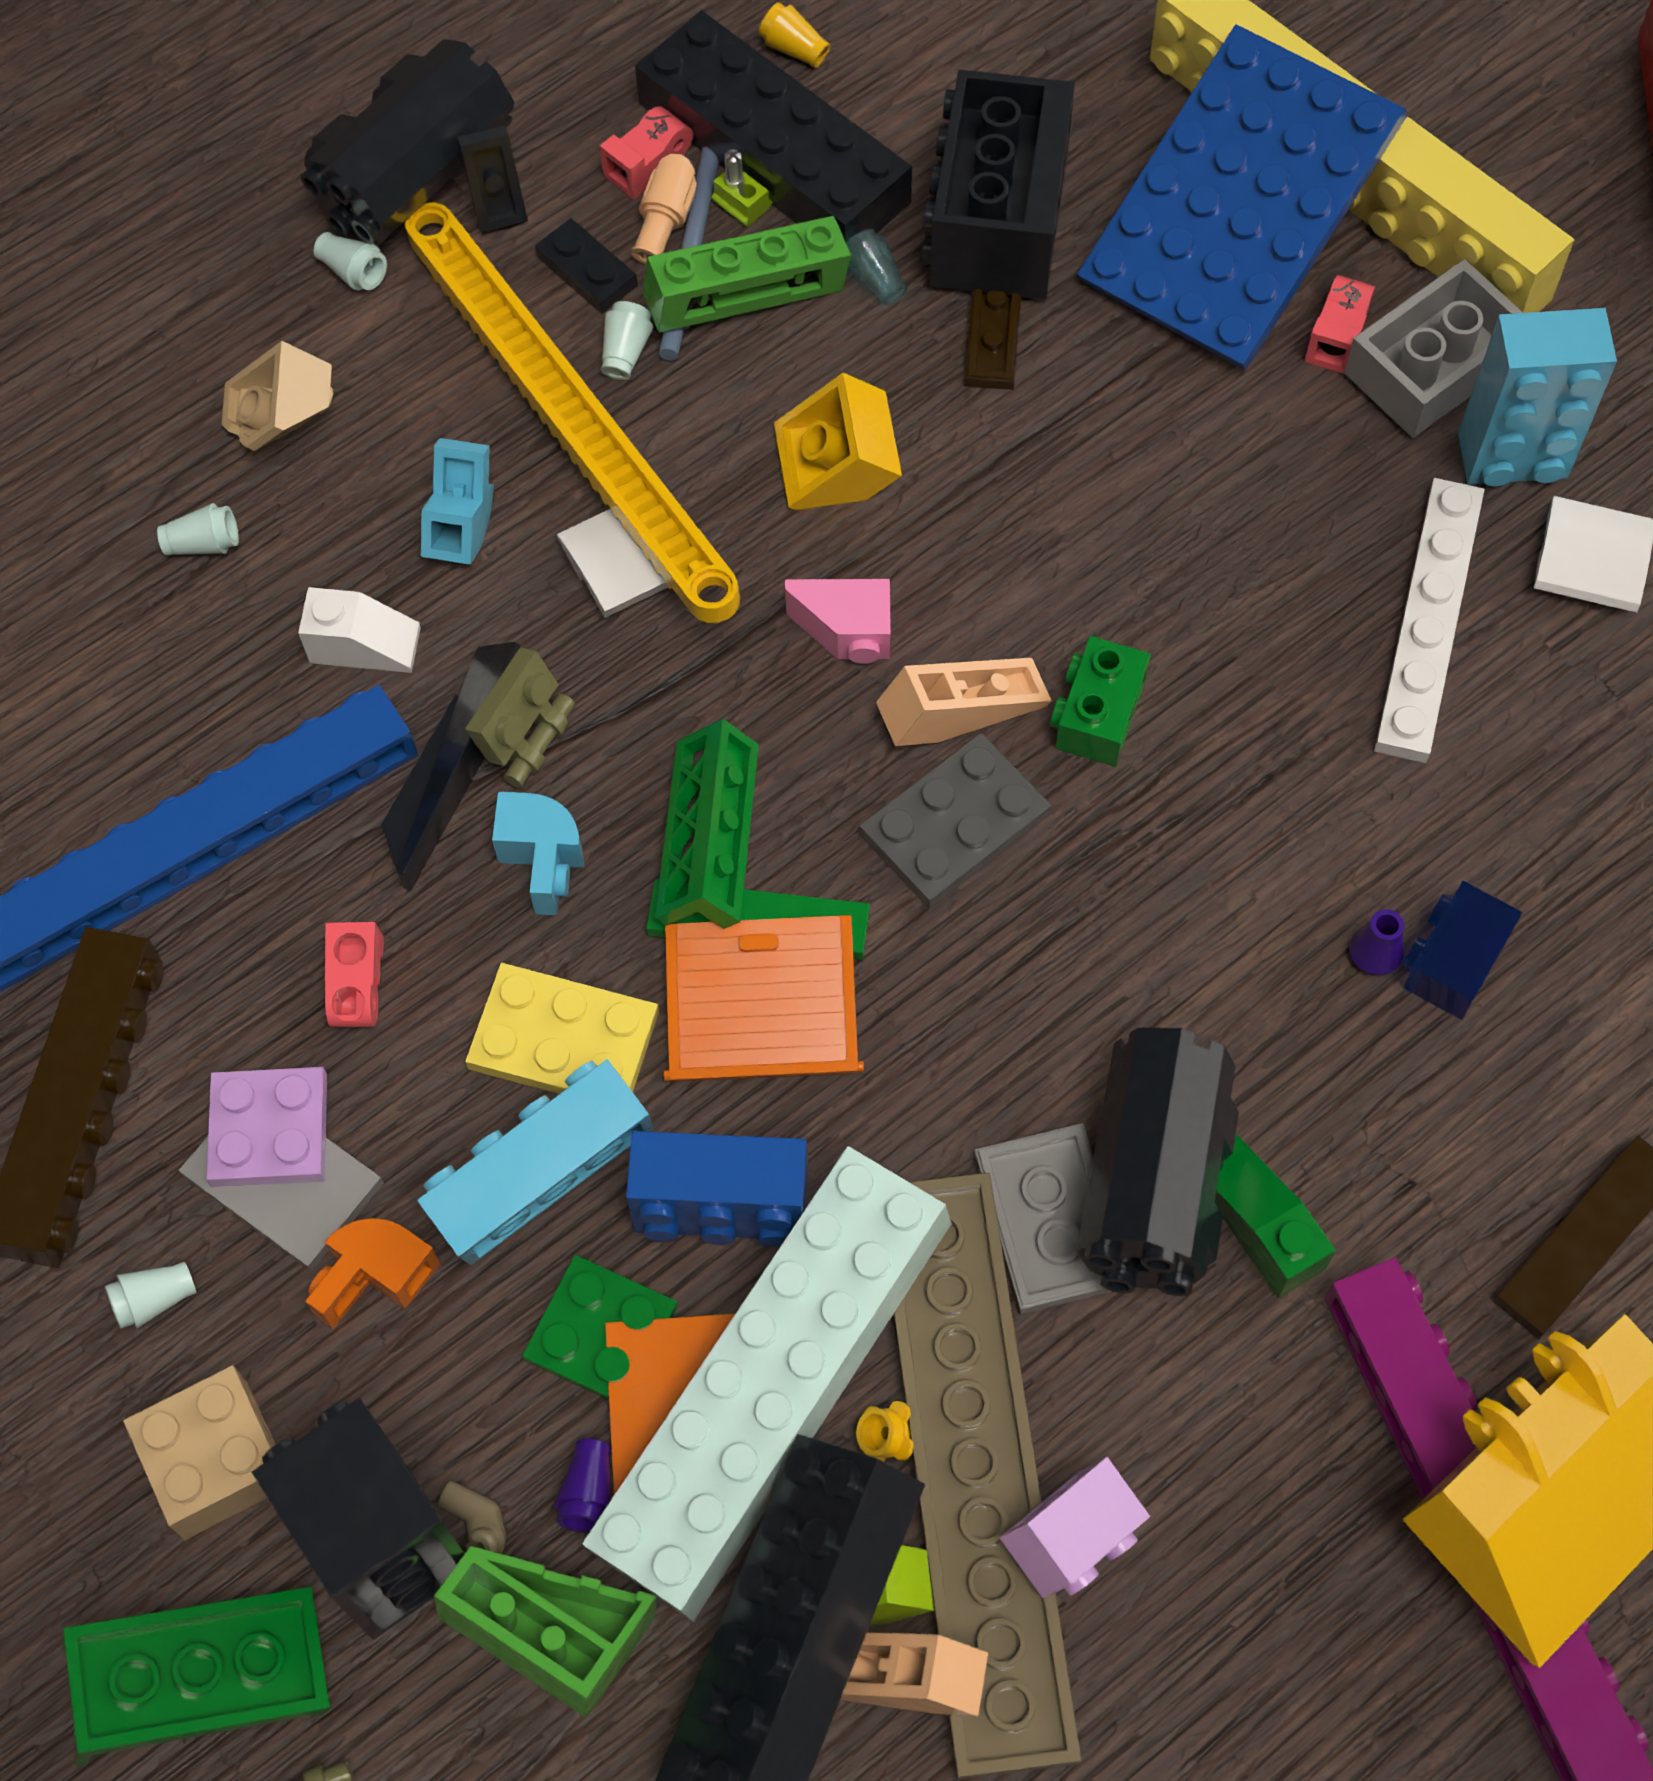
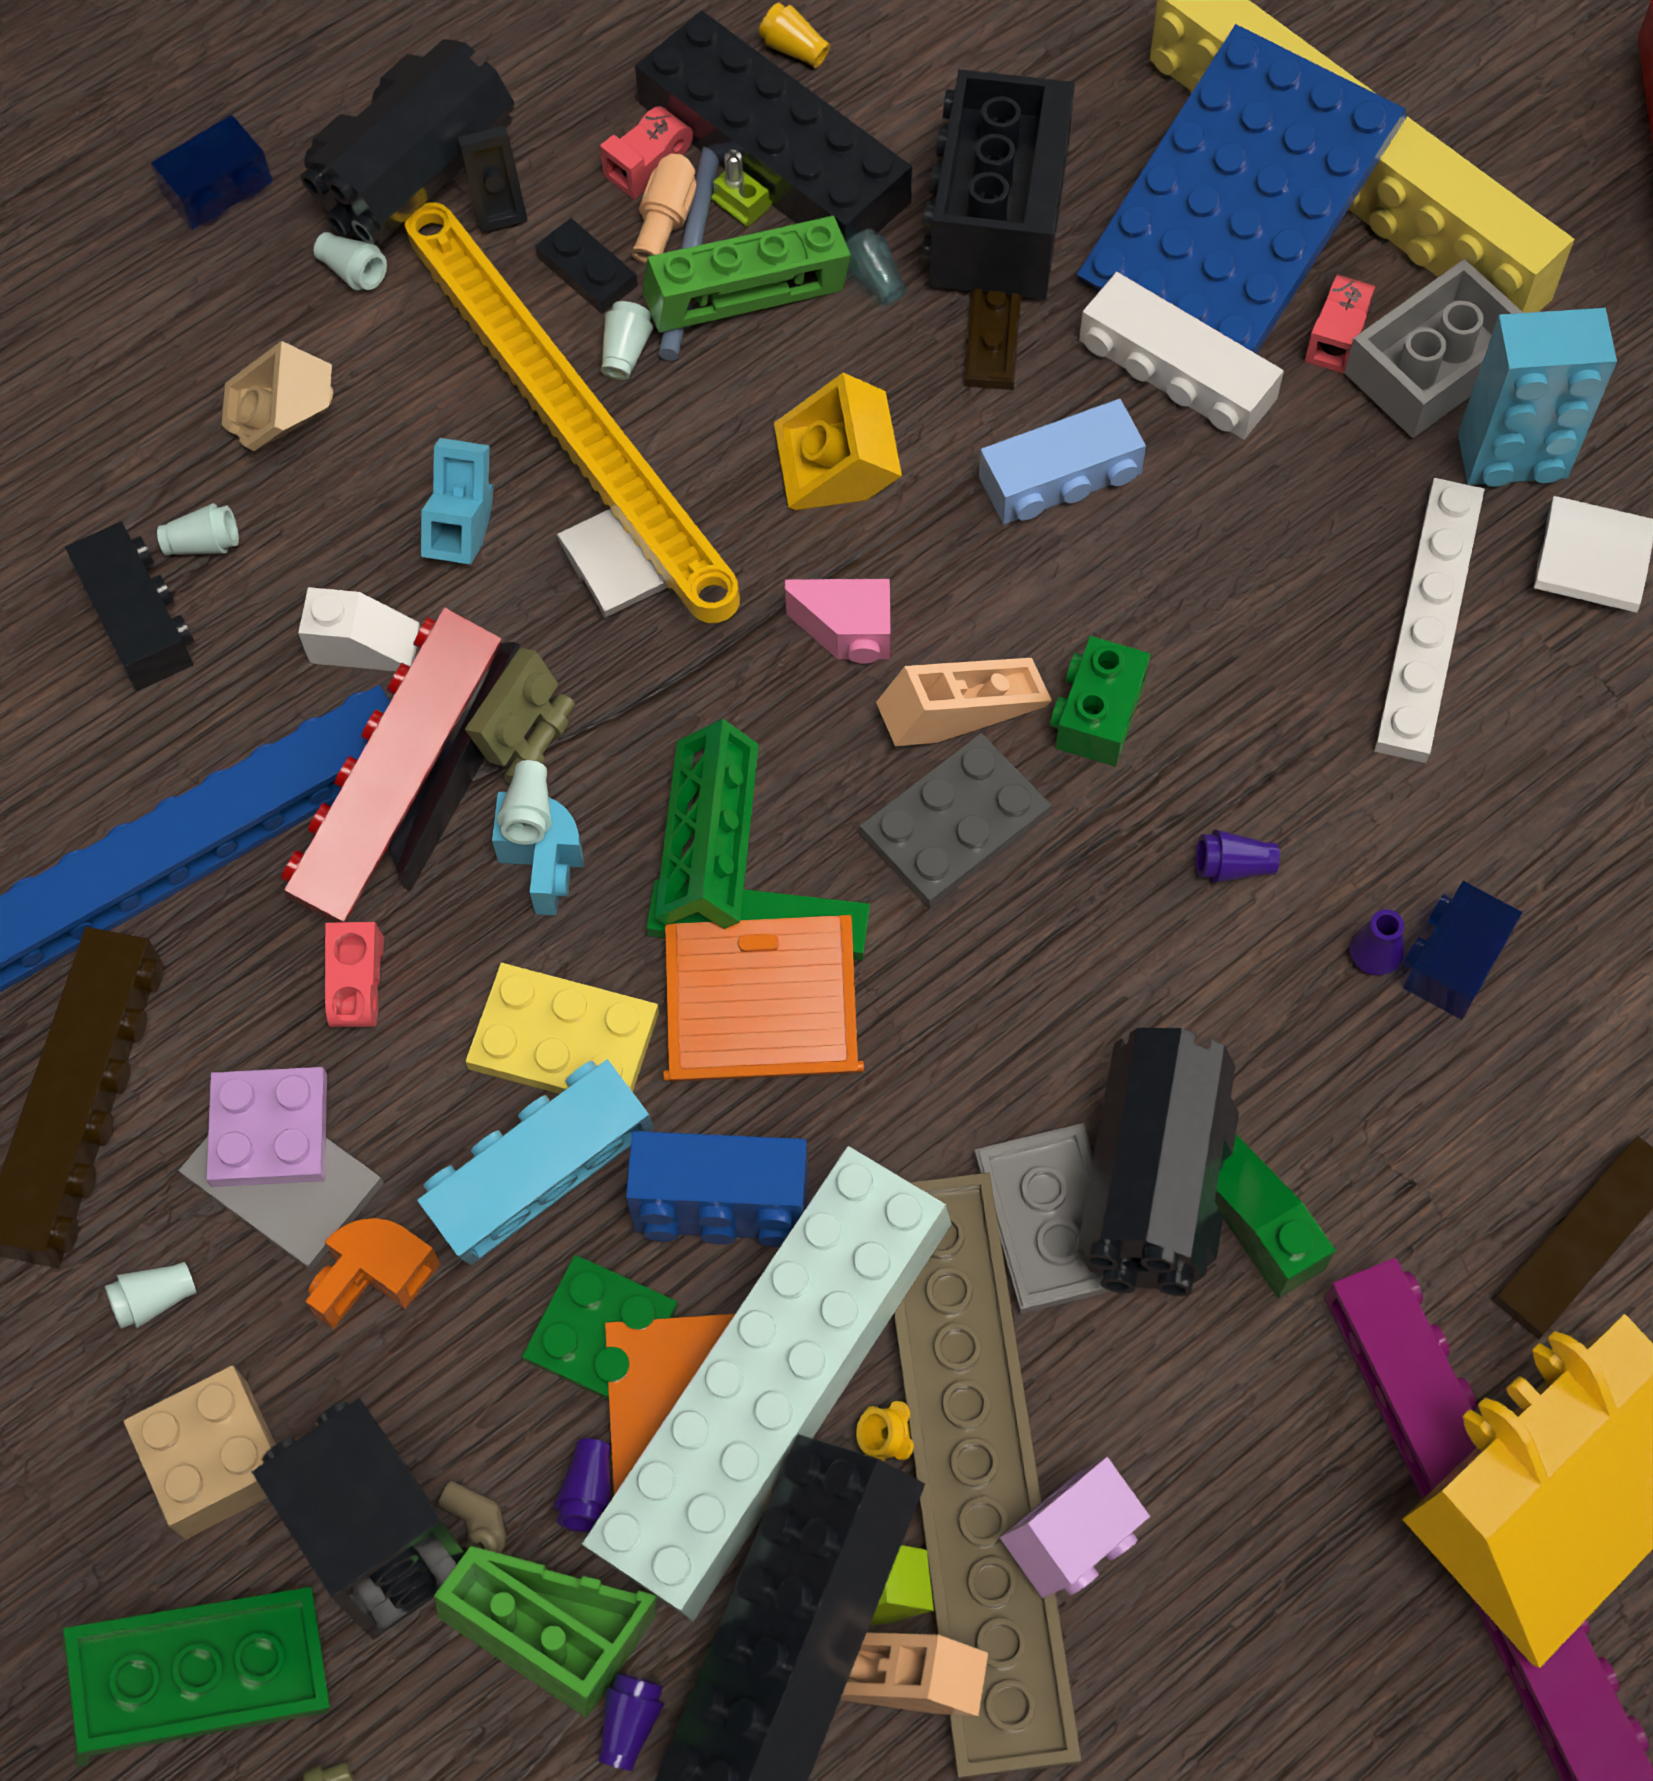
(132, 604): none -> black brick
(212, 172): none -> clear blue brick
(392, 767): none -> brick
(526, 806): none -> light aqua cone
(628, 1719): none -> dark purple cone
(1062, 461): none -> light blue brick
(1180, 356): none -> white brick
(1232, 857): none -> dark purple cone

